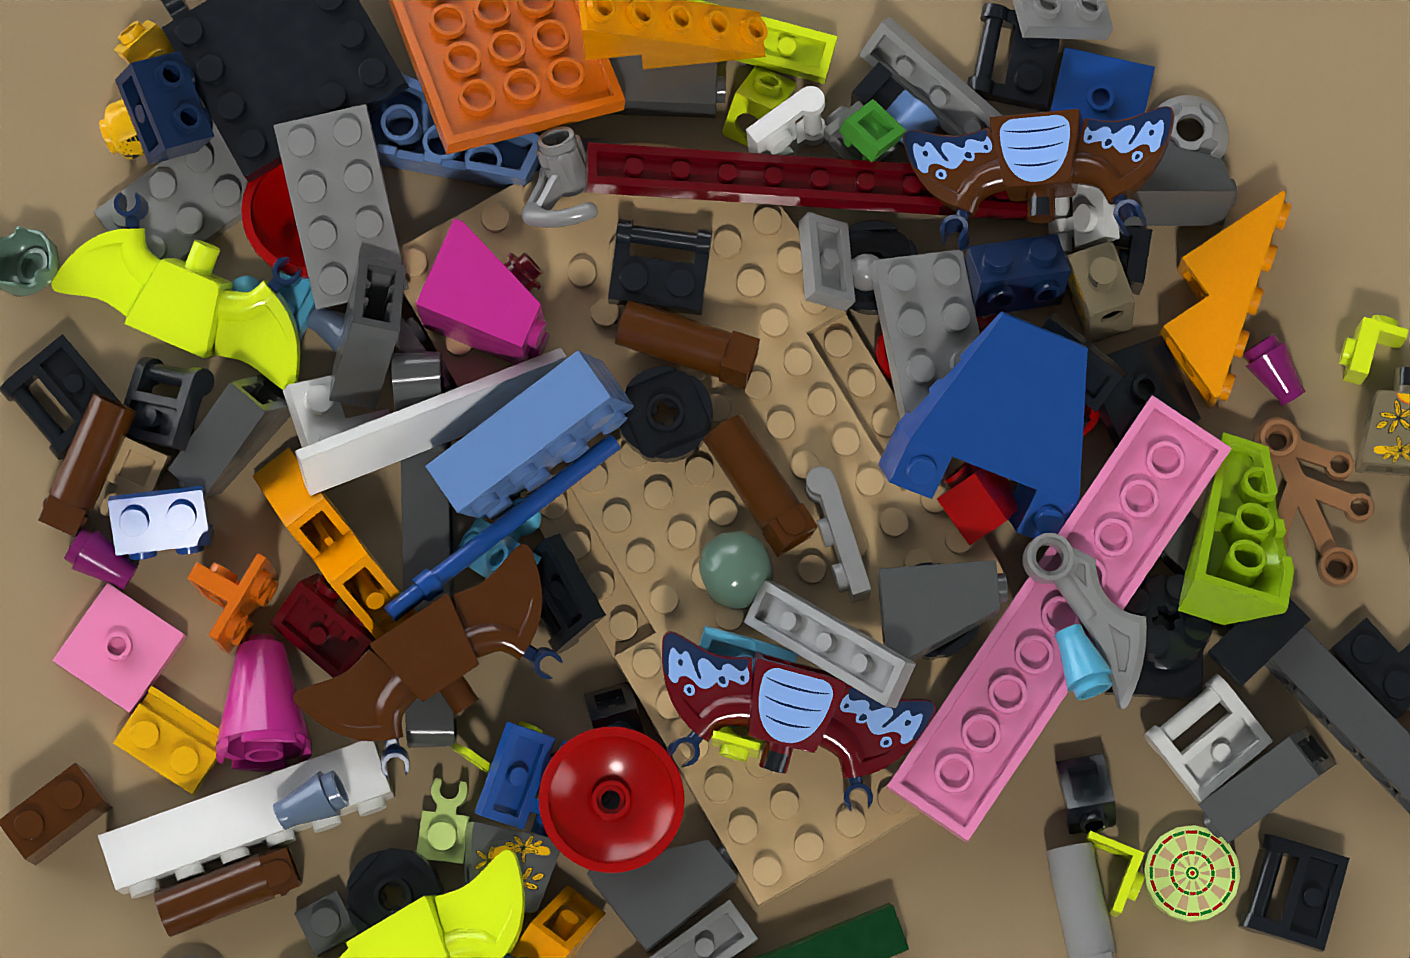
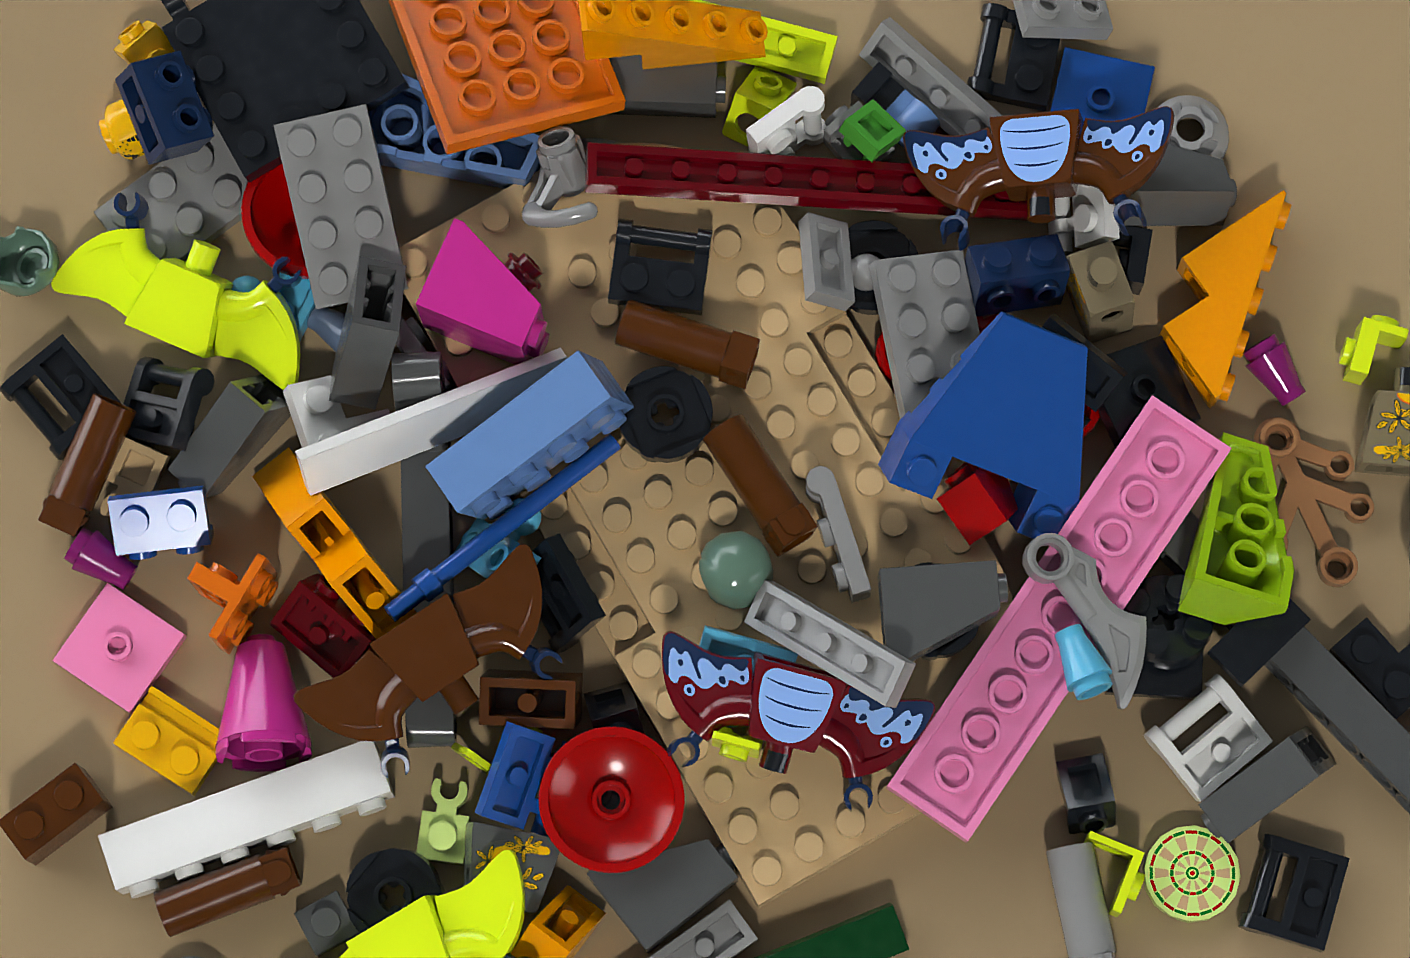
(312, 801): sand blue cone -> none
(529, 699): none -> reddish brown brick

